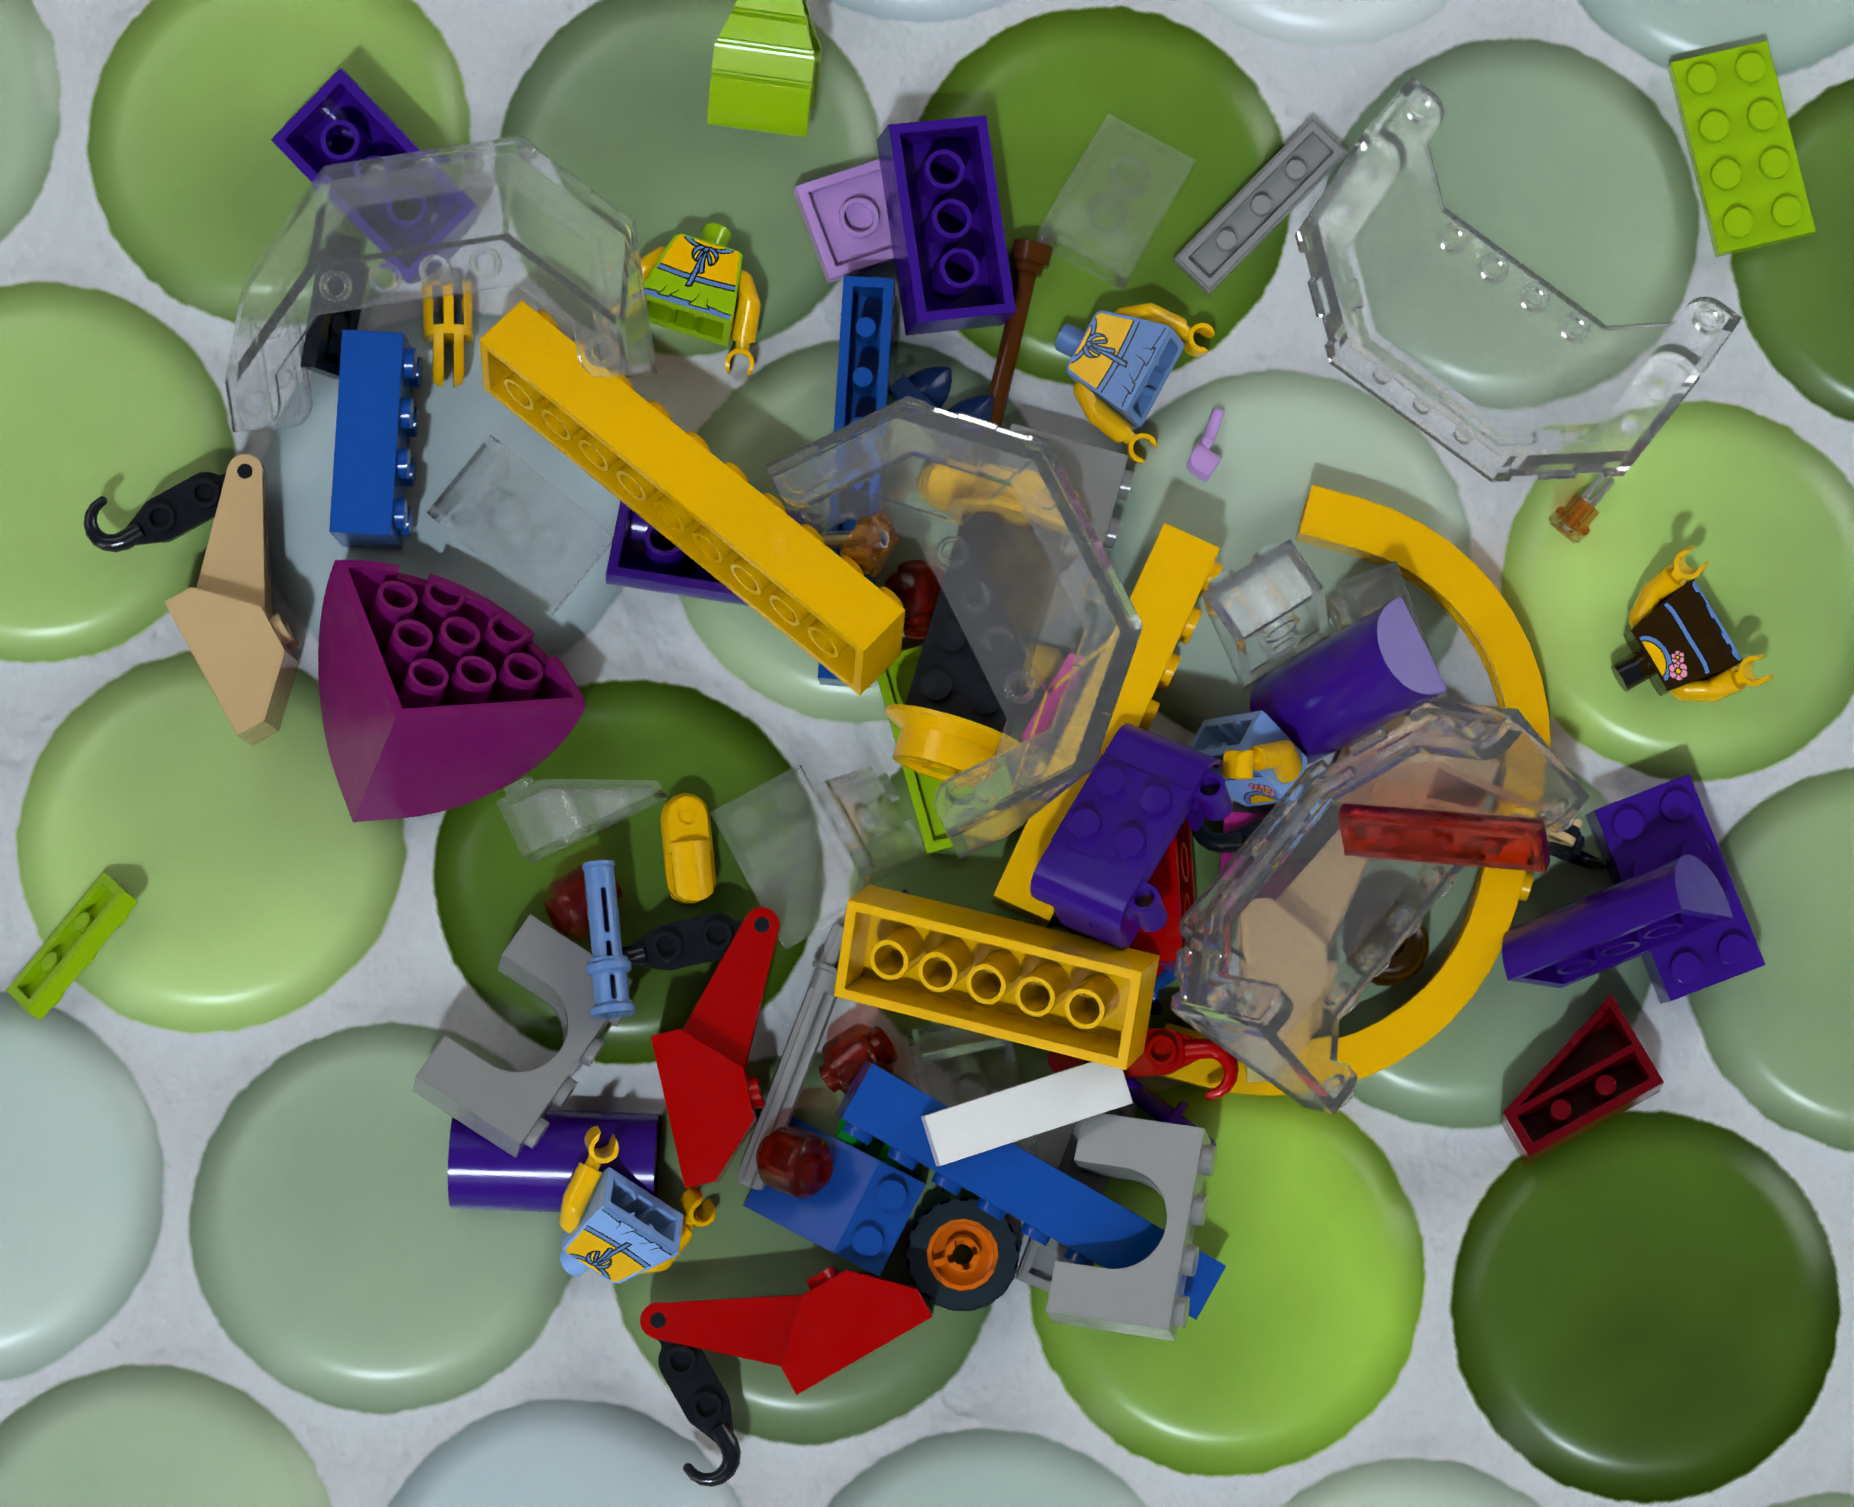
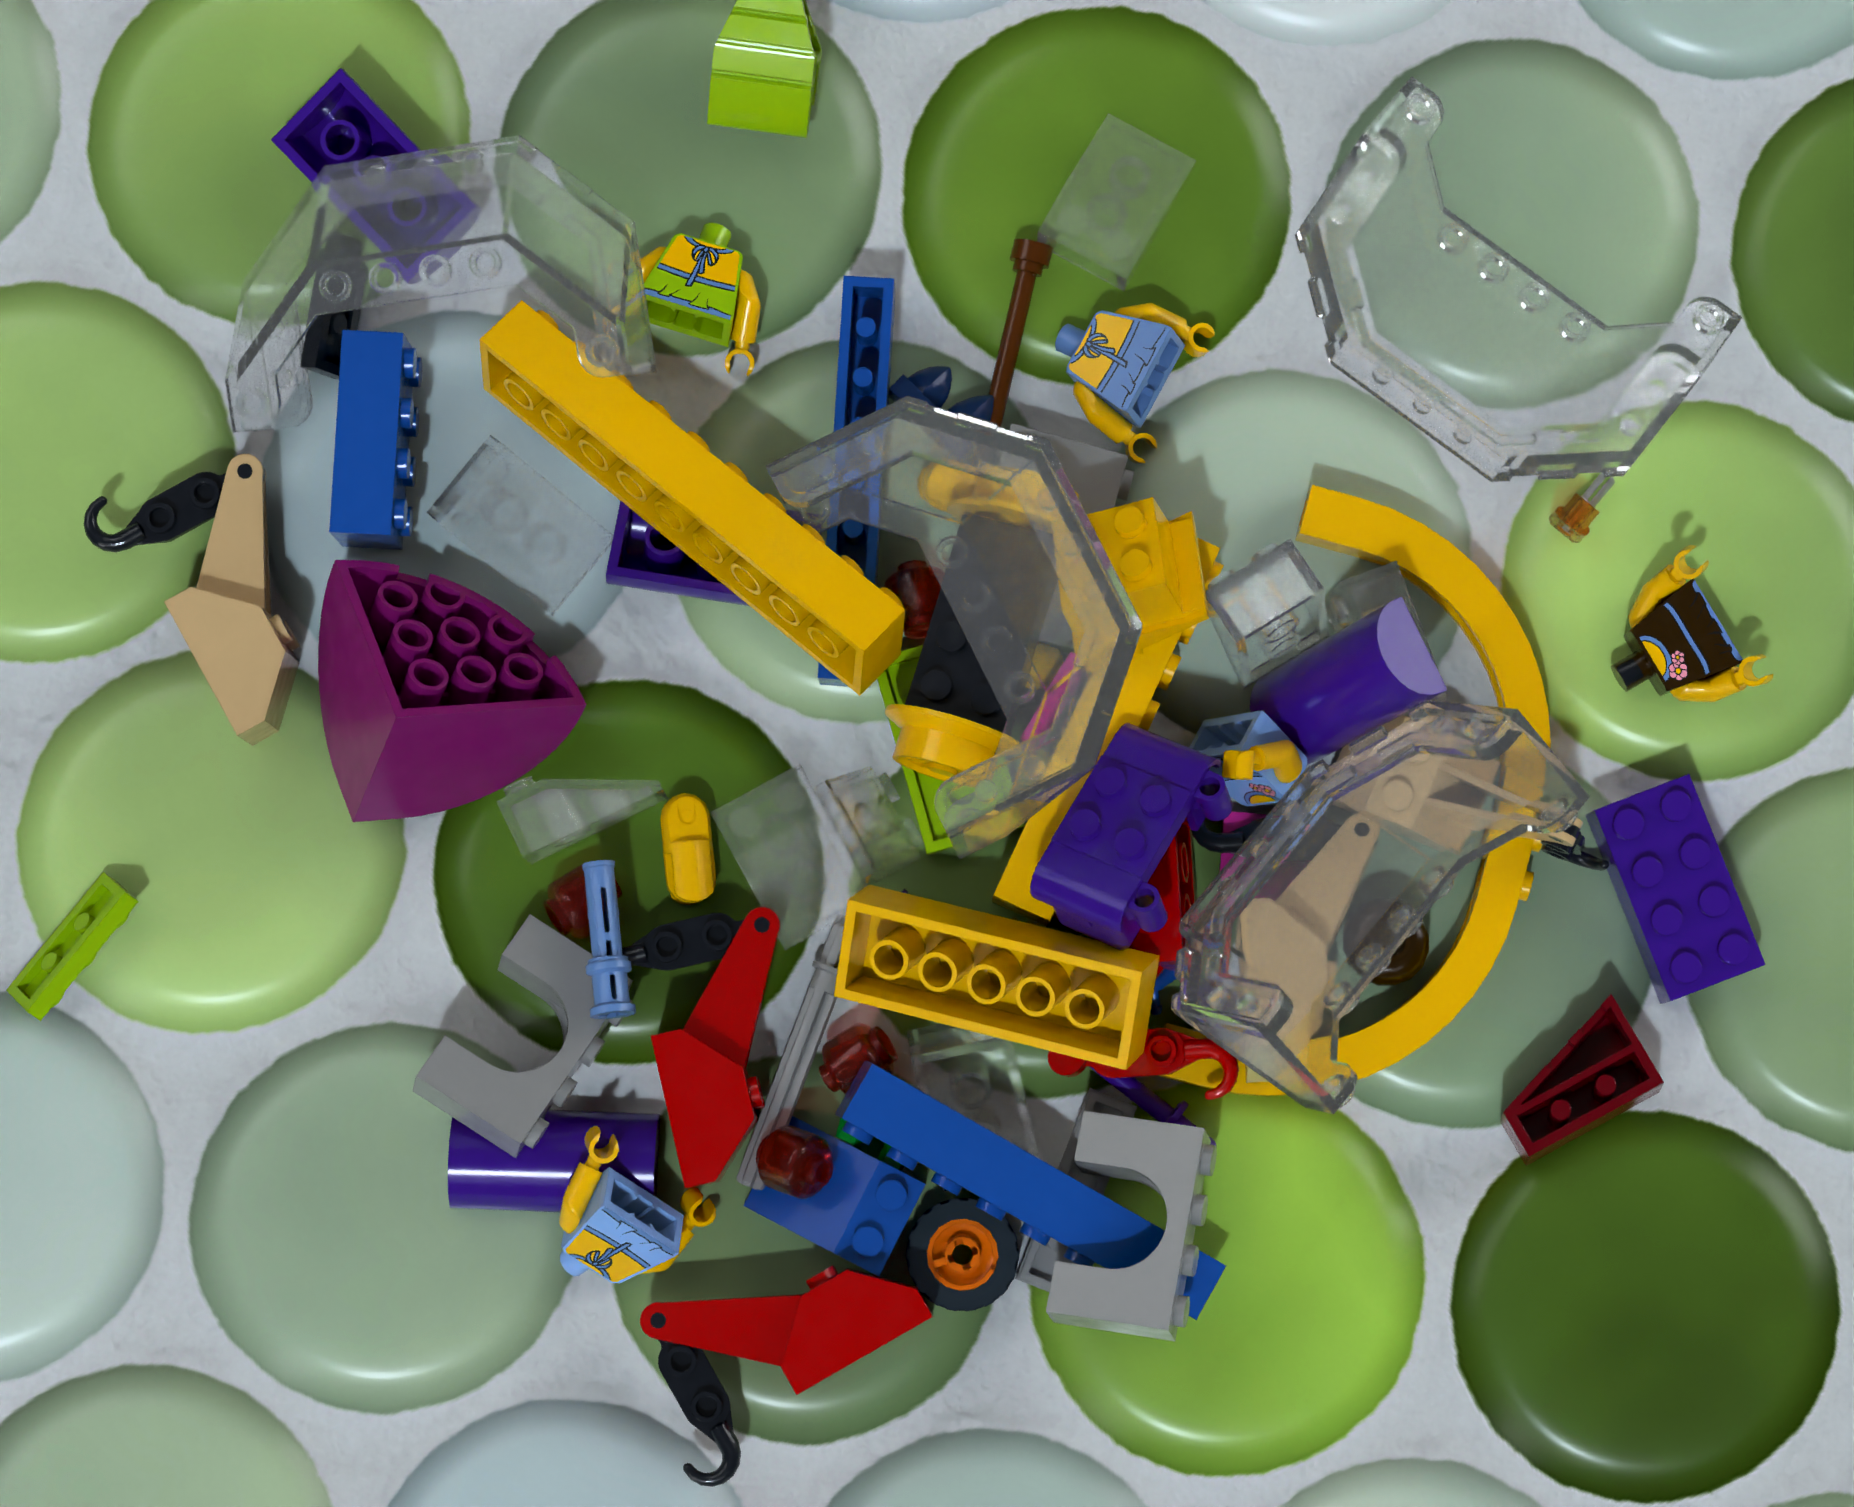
(448, 334): yellow arm -> none
(847, 220): lavender plate -> none
(867, 543): clear orange piece -> none
(945, 225): dark purple brick -> none
(1024, 1111): white tile -> none
(1156, 566): none -> yellow piece
(1202, 460): lavender hand -> none
(1260, 207): light grey tile -> none
(1444, 837): clear red tile -> none
(1615, 924): dark purple brick -> none
(1741, 149): lime plate -> none

